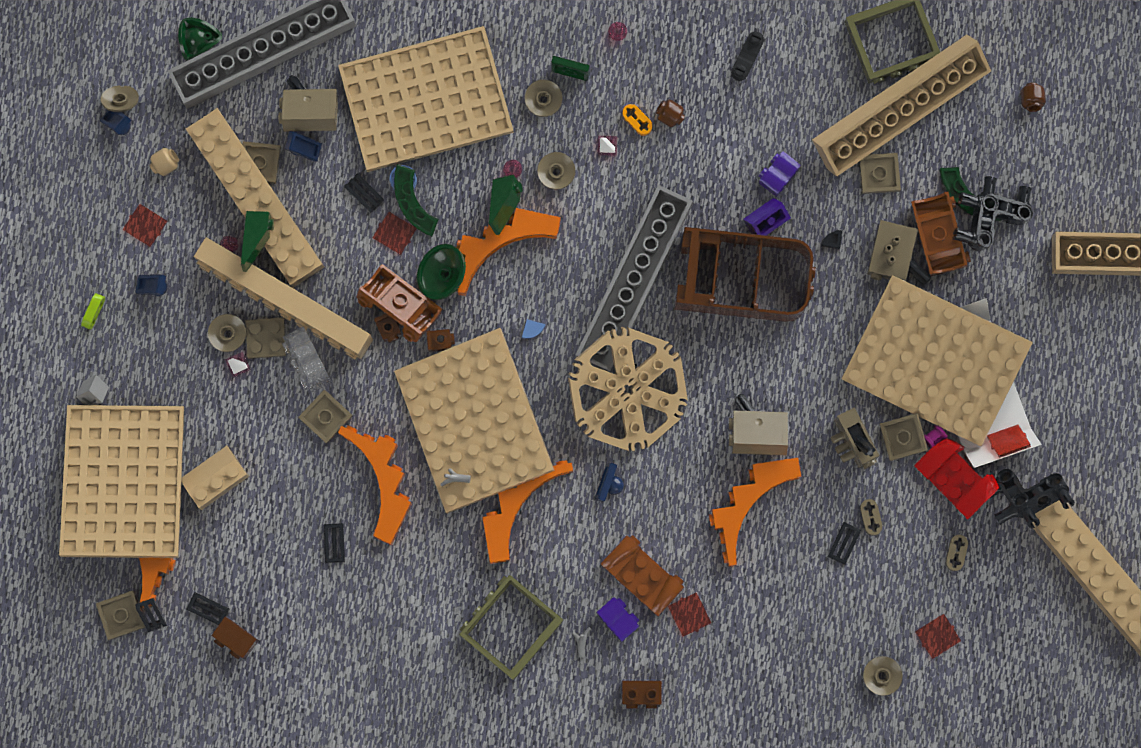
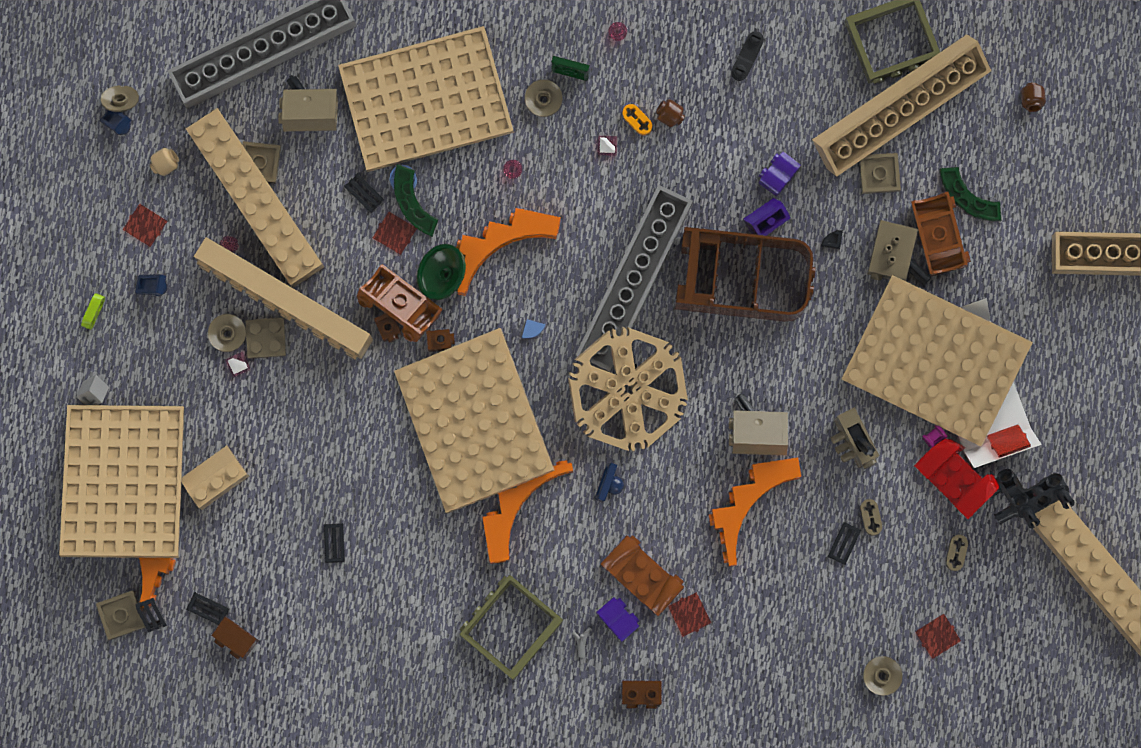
(196, 37): dark green hat -> none
(255, 236): dark green slope -> none
(303, 146): dark blue tile -> none
(306, 360): clear brick -> none
(325, 416): dark tan plate -> none
(393, 507): orange arch -> none
(454, 477): light grey bar -> none
(504, 200): dark green slope -> none
(554, 161): dark tan dish -> none
(903, 437): dark tan plate -> none
(984, 217): black pin -> none

